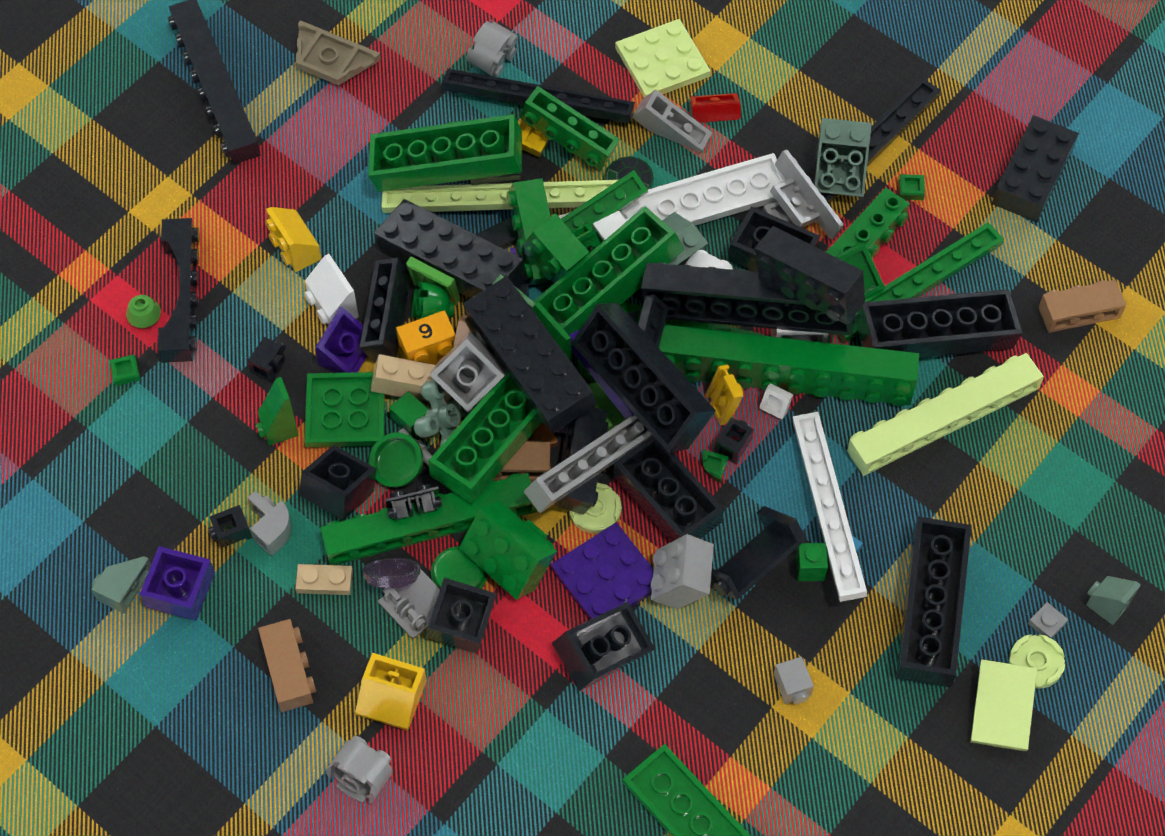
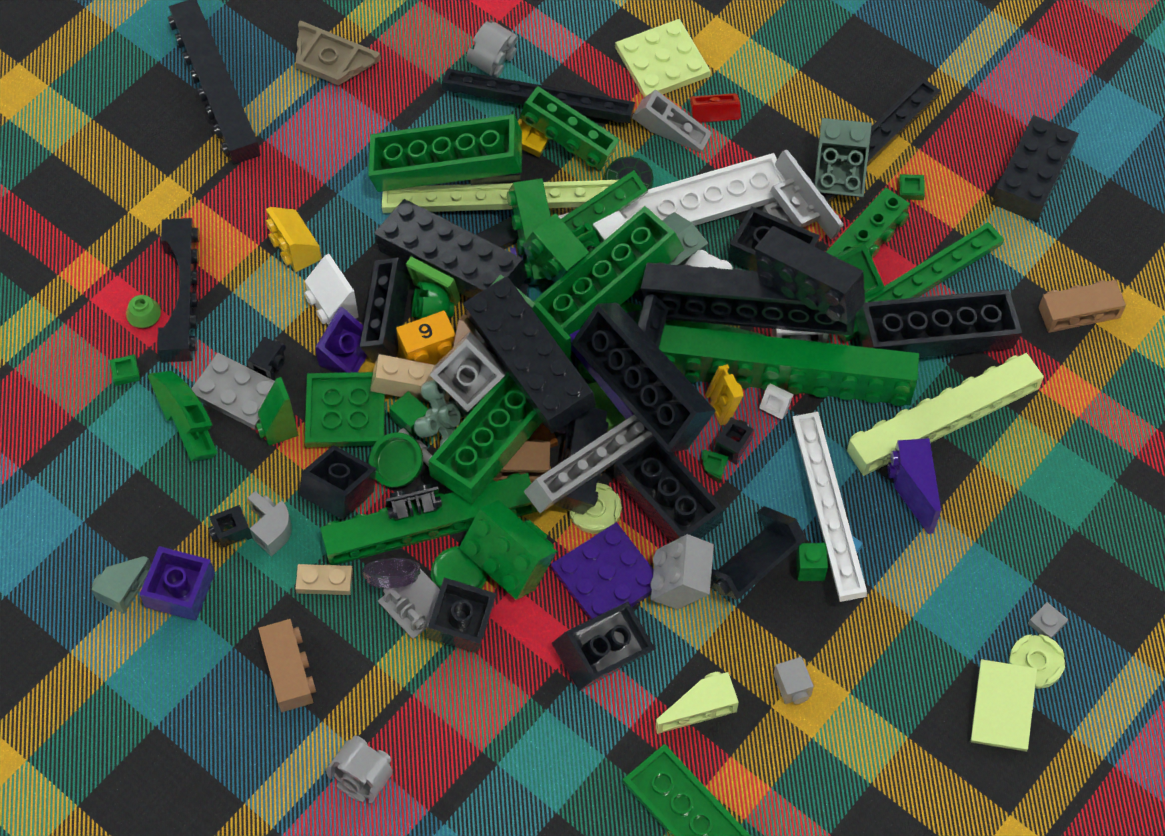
(187, 411): none -> green slope
(233, 389): none -> light grey plate
(390, 691): yellow slope -> none
(706, 700): none -> yellowish green slope
(916, 480): none -> dark purple slope
(934, 602): black brick -> none
(1112, 597): sand green slope -> none

